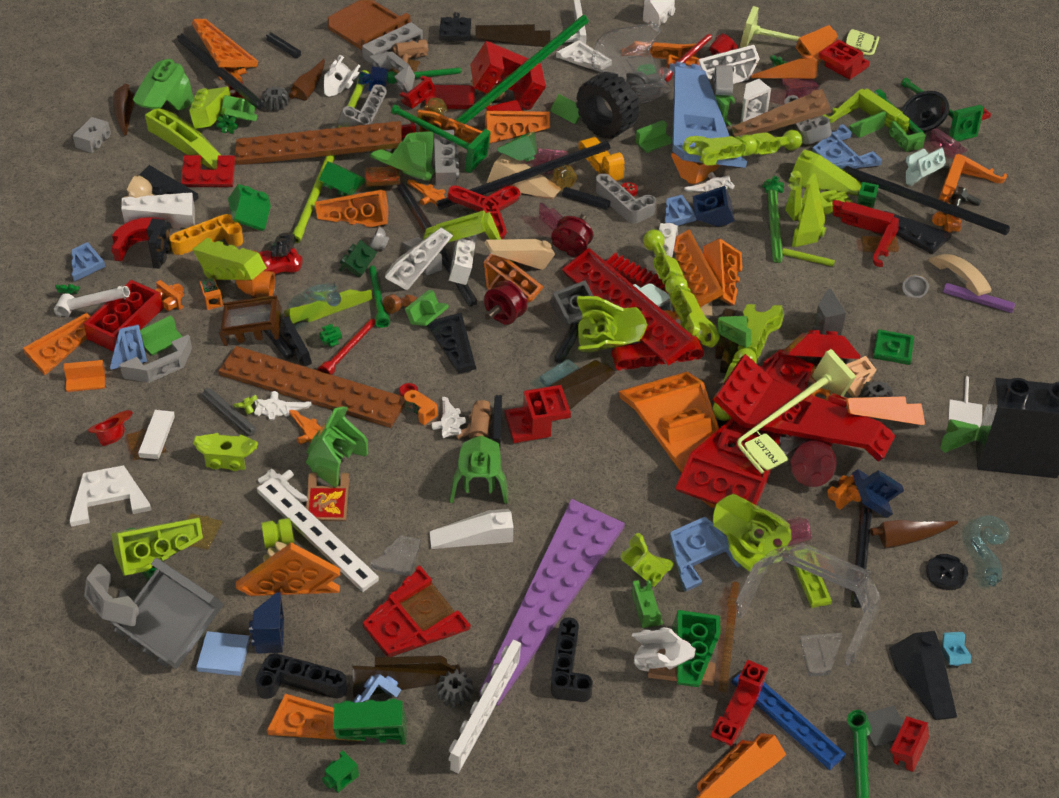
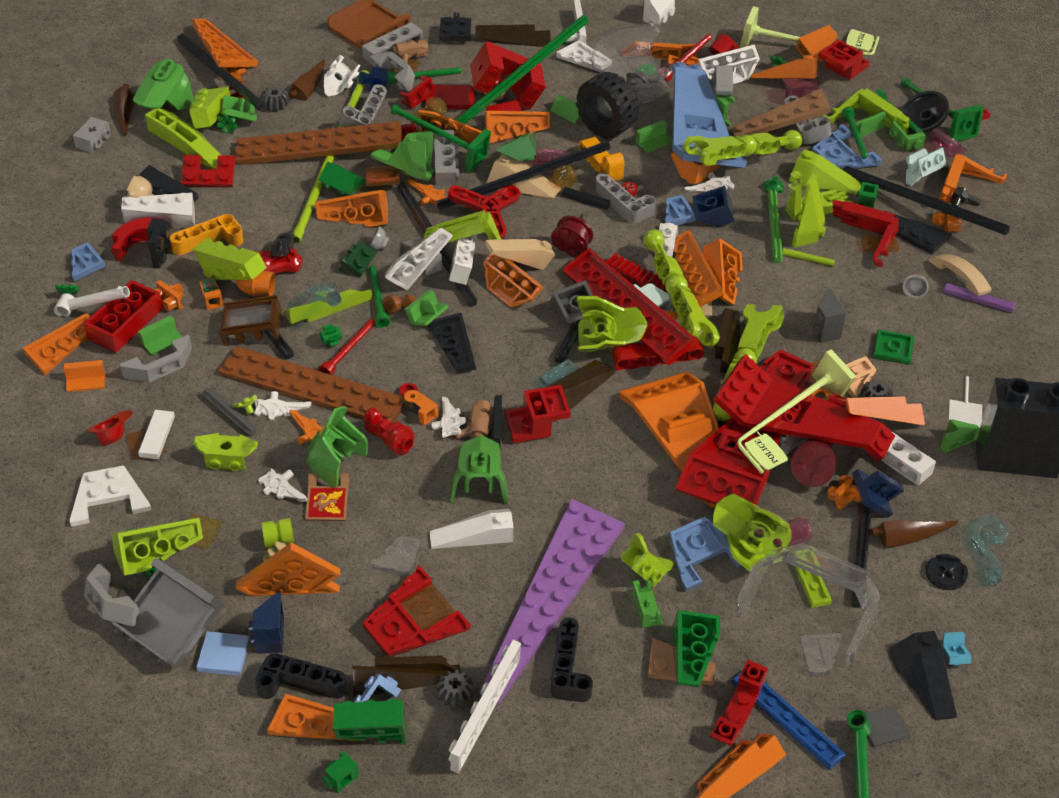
(128, 346): medium blue wing -> none
(249, 207): green slope -> none
(282, 44): black axle -> none
(295, 341): black plate -> none
(318, 535): white tile -> none
(395, 436): none -> red animal
(505, 302): dark red wheel -> none
(549, 216): clear pink panel -> none
(676, 649): white piece -> none
(729, 635): clear orange bar -> none
(735, 329): bright green slope -> none
(755, 99): white slope -> none
(817, 344): red wedge -> none
(848, 115): none -> green piece
(909, 461): none -> white brick
(910, 742): red hinge -> none

